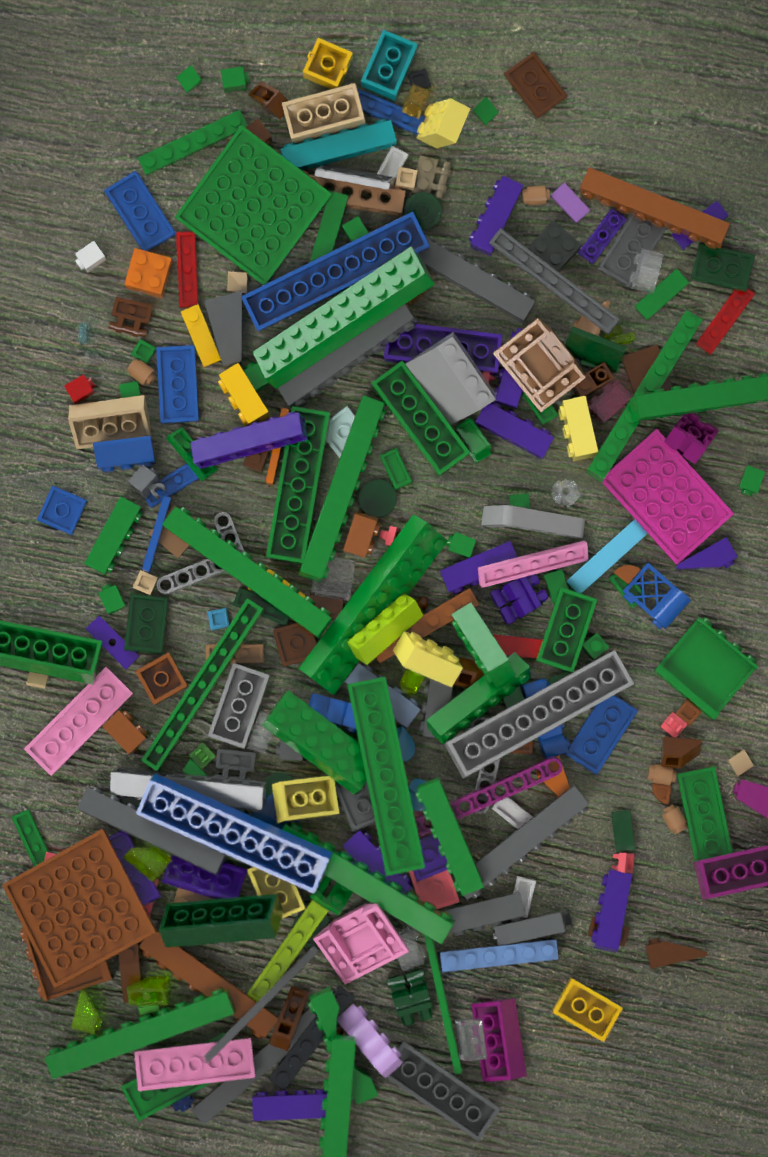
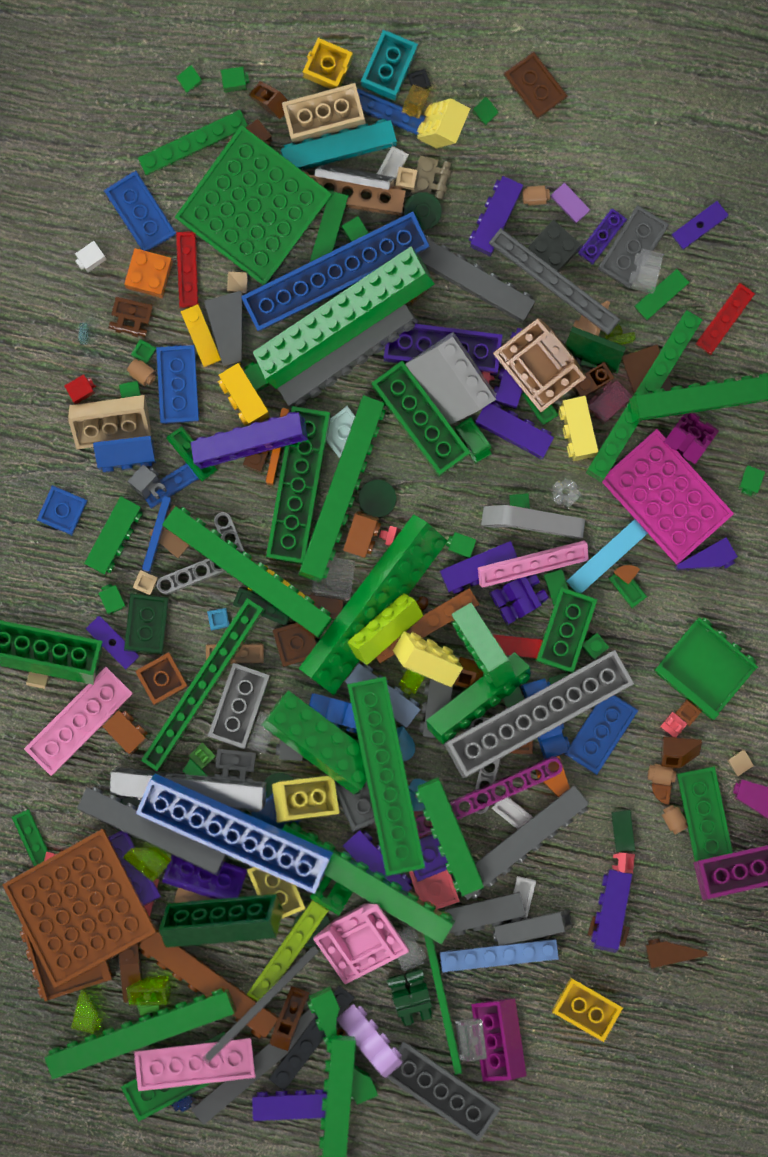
(395, 469): green tile -> none
(655, 208): dark orange brick -> none
(667, 608): blue piece -> none
(722, 268): dark green tile -> none

